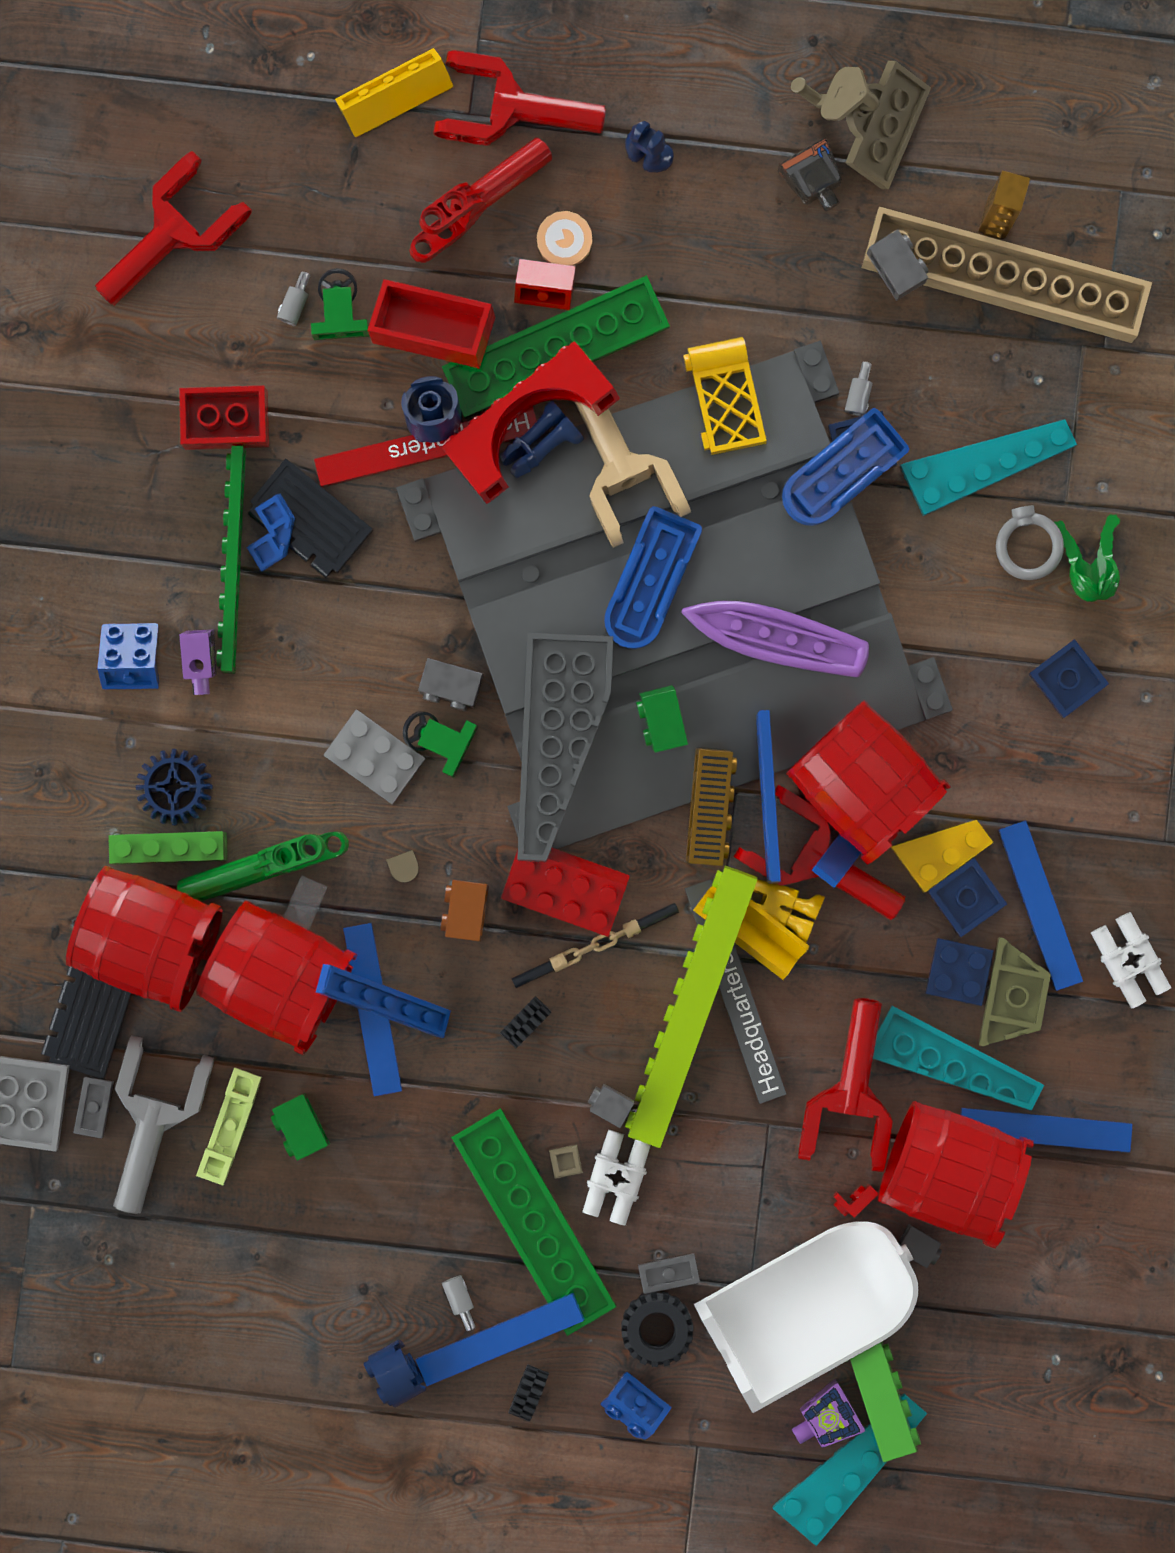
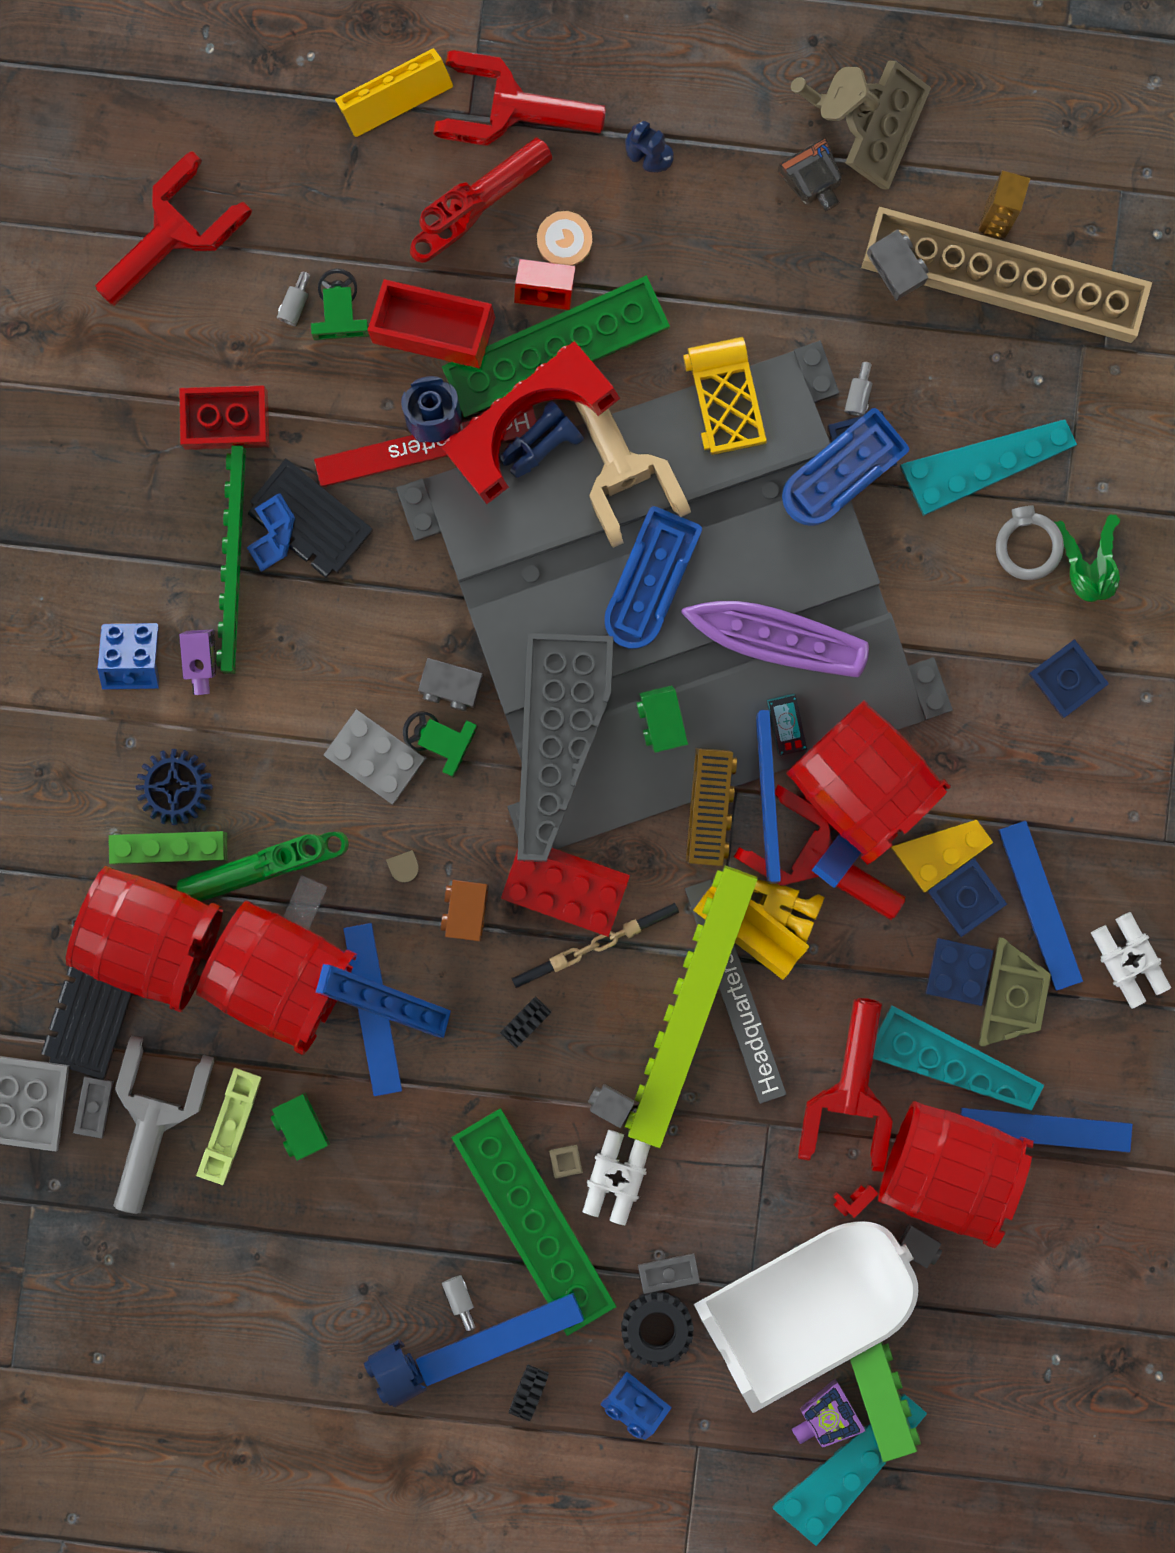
(787, 724): none -> tile

